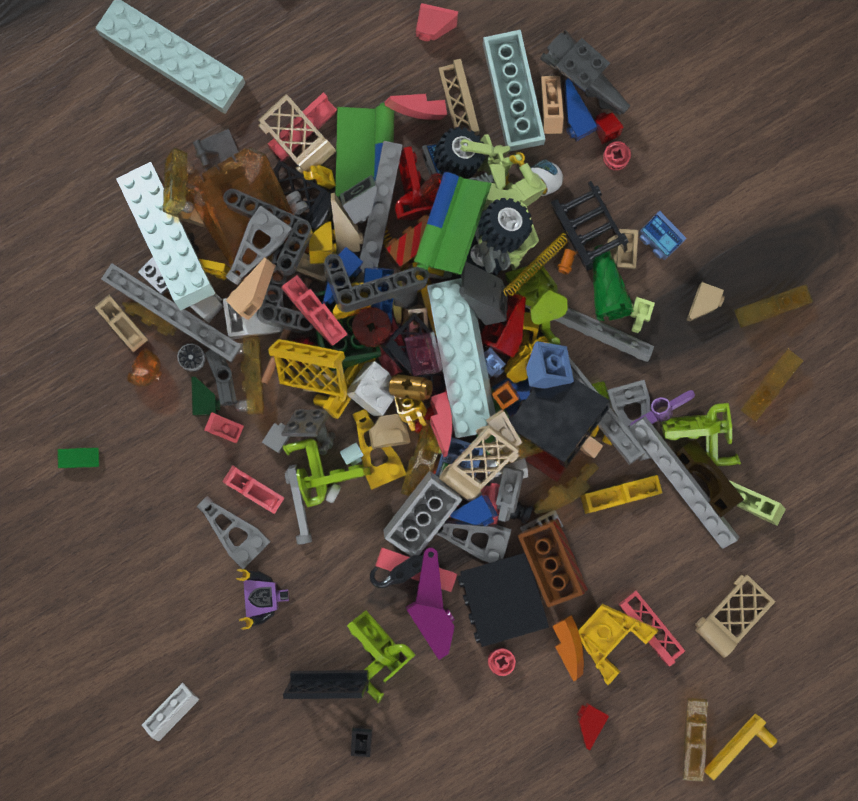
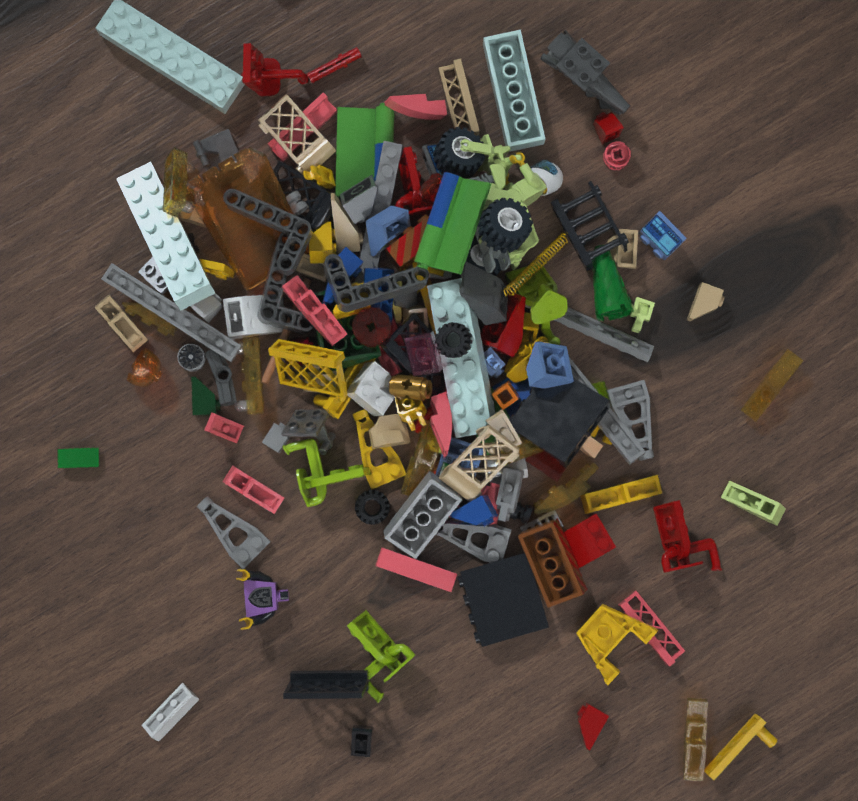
(251, 292): light nougat slope -> none
(265, 74): none -> red plate
(269, 224): light grey plate -> none
(291, 478): light grey plate -> none
(332, 492): white tile -> none
(352, 454): light aqua slope -> none
(353, 55): none -> red pin
(360, 507): none -> black tyre
(385, 227): none -> medium blue slope
(428, 608): magenta slope -> none
(435, 22): coral slope -> none
(465, 340): none -> black tyre
(501, 661): coral wheel -> none
(551, 105): light nougat slope -> none
(566, 262): orange pin -> none
(570, 646): orange slope -> none
(577, 115): blue slope -> none
(589, 540): none -> red slope
(654, 416): medium lavender piece -> none
(676, 540): none -> red plate
(683, 482): light grey plate -> none
(707, 426): lime plate -> none
(716, 633): tan piece -> none
(722, 493): dark brown arch -> none
(773, 306): clear yellow slope -> none

